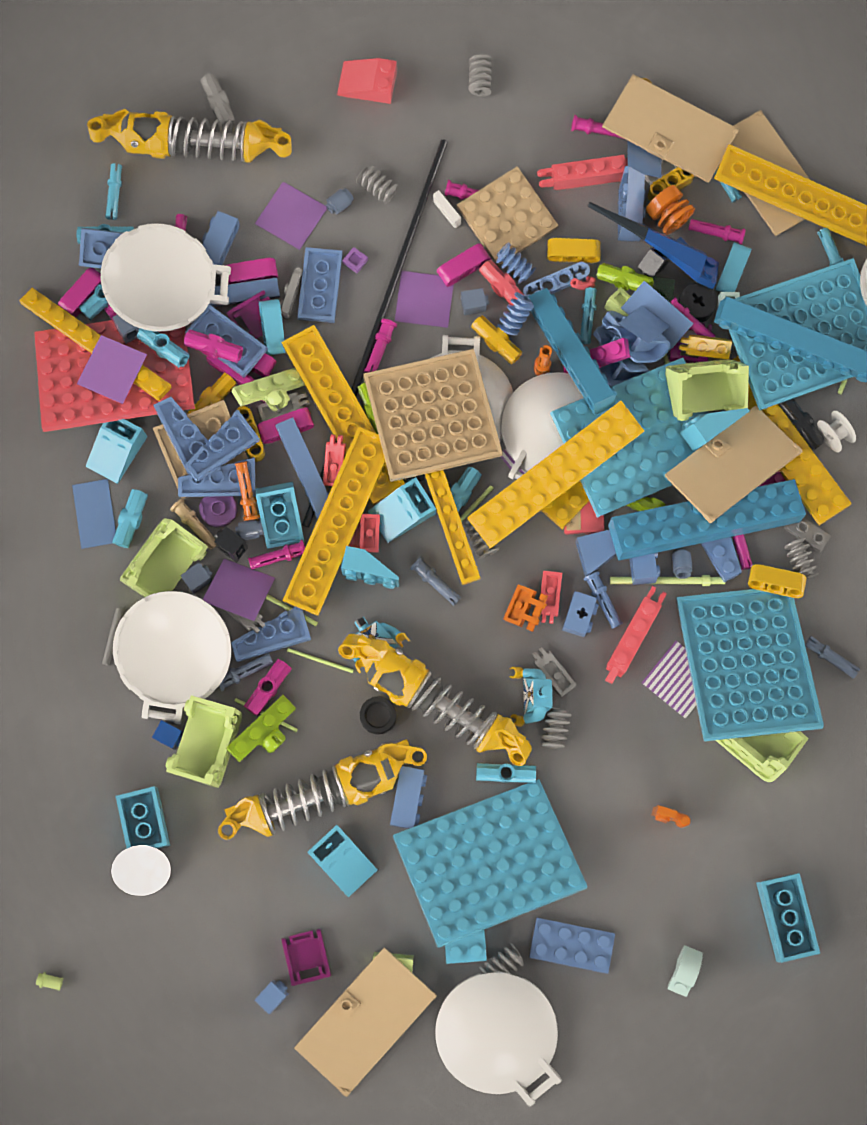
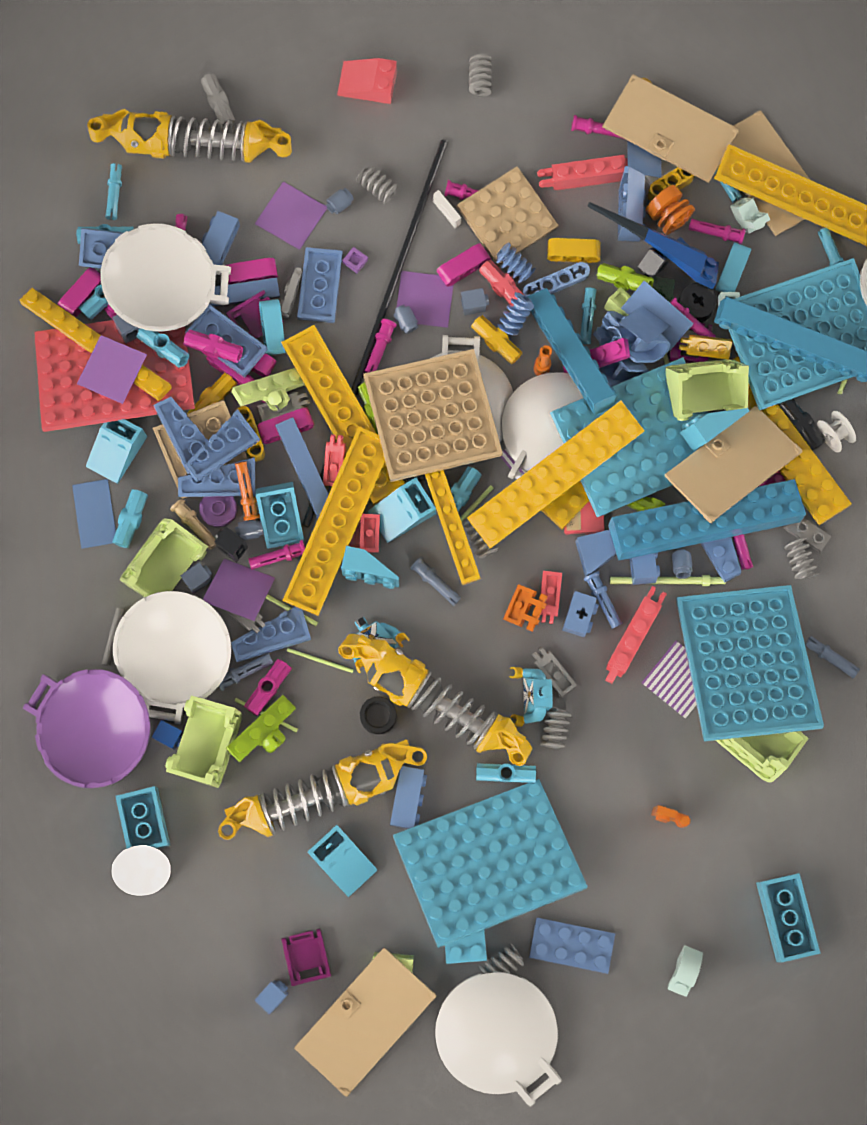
(49, 981): yellowish green pin -> none
(90, 727): none -> medium lavender dish
(406, 319): none -> sand blue brick
(581, 285): coral arm -> none
(748, 215): none -> light aqua brick
(777, 581): yellow beam -> none

